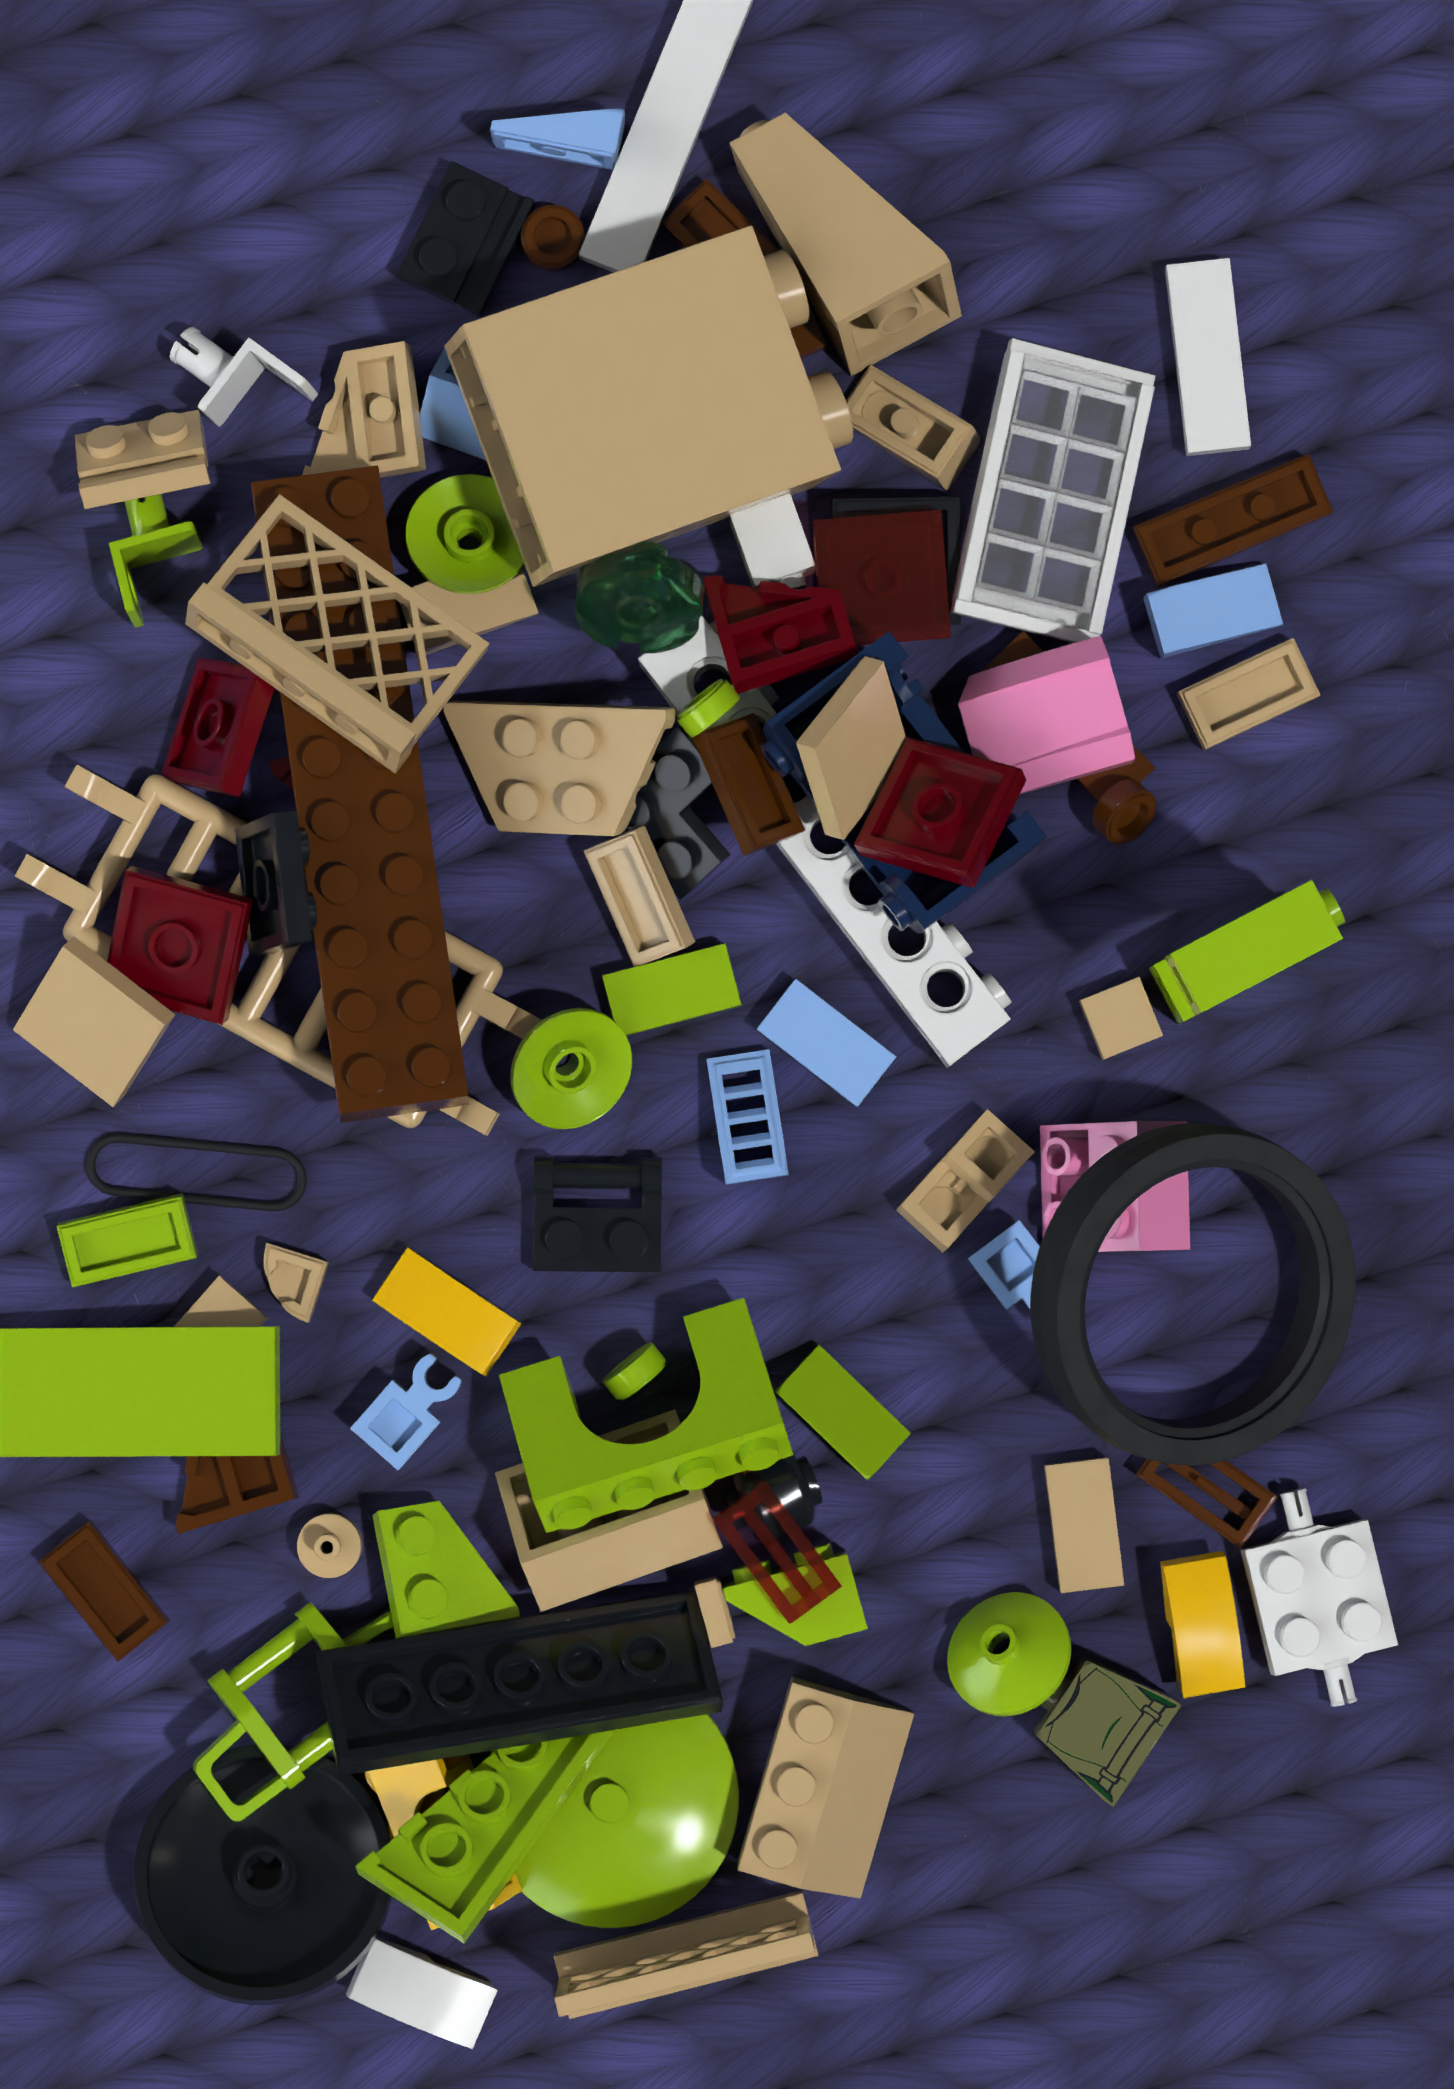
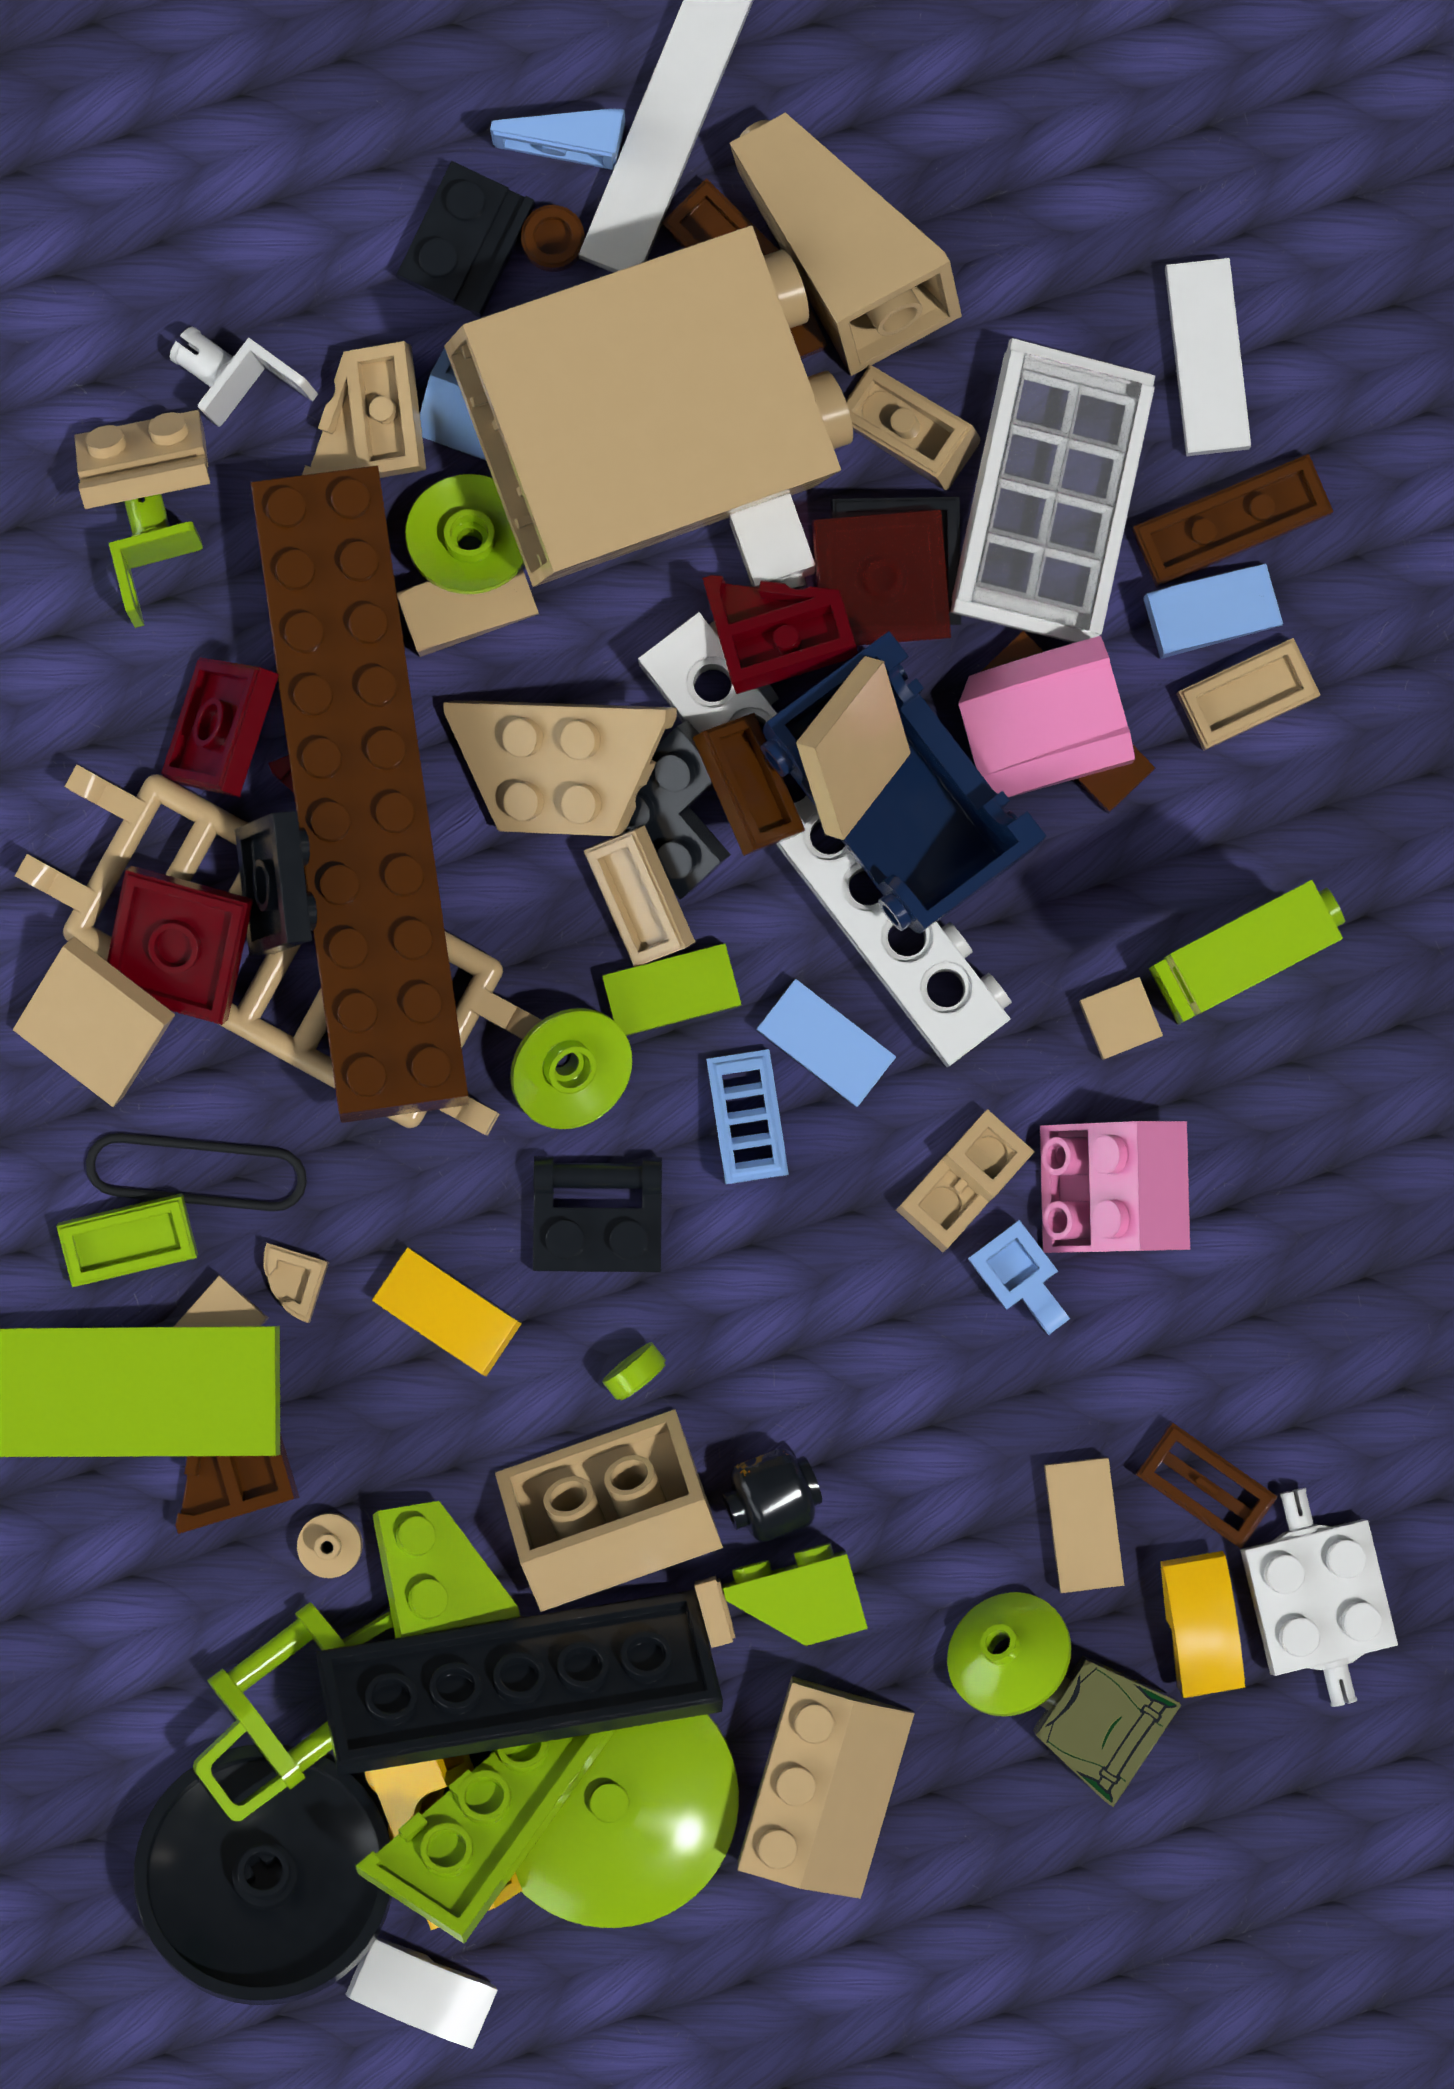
(104, 1591): reddish brown tile -> none
(304, 676): tan fence -> none
(400, 1418): light blue plate -> none
(612, 592): clear green plate -> none
(684, 1955): tan fence -> none
(707, 707): lime tile -> none
(726, 1433): lime arch -> none
(744, 1507): clear red tile -> none
(842, 1412): lime slope -> none
(940, 812): dark red plate -> none
(1124, 811): reddish brown tile -> none
(1314, 1336): black tyre -> none

